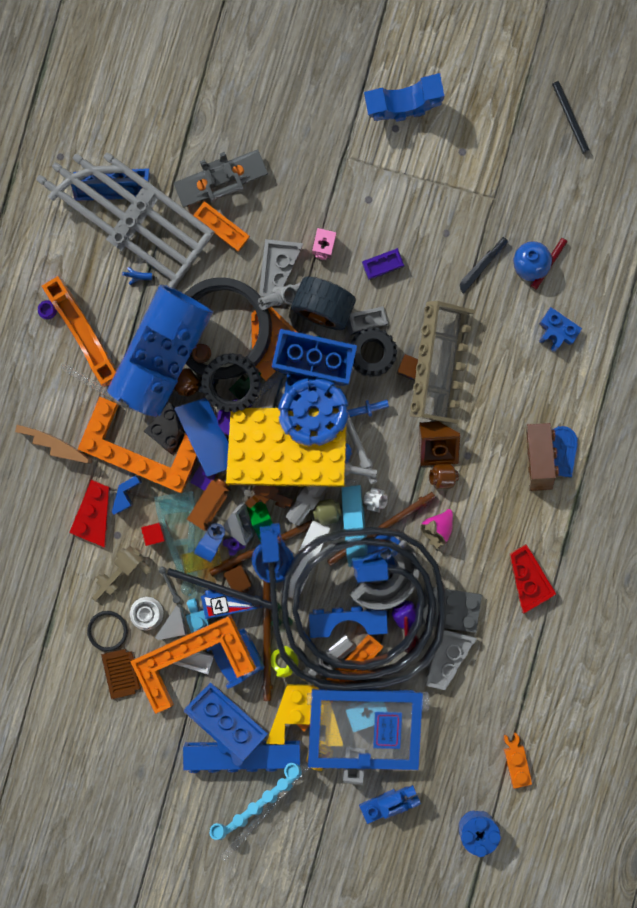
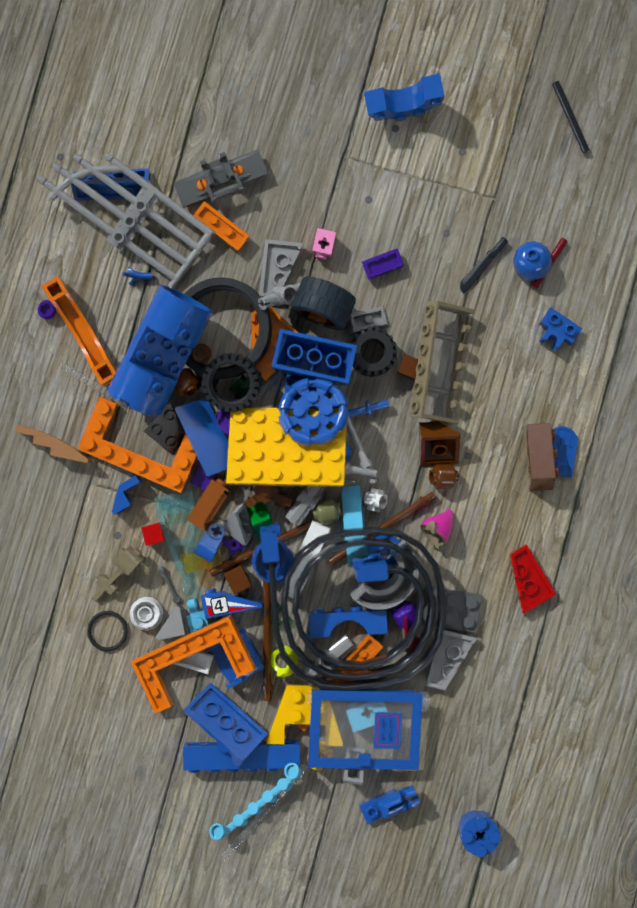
(92, 515): red wing -> none
(120, 673): reddish brown window -> none
(256, 601): black bar -> none
(517, 763): orange plate -> none

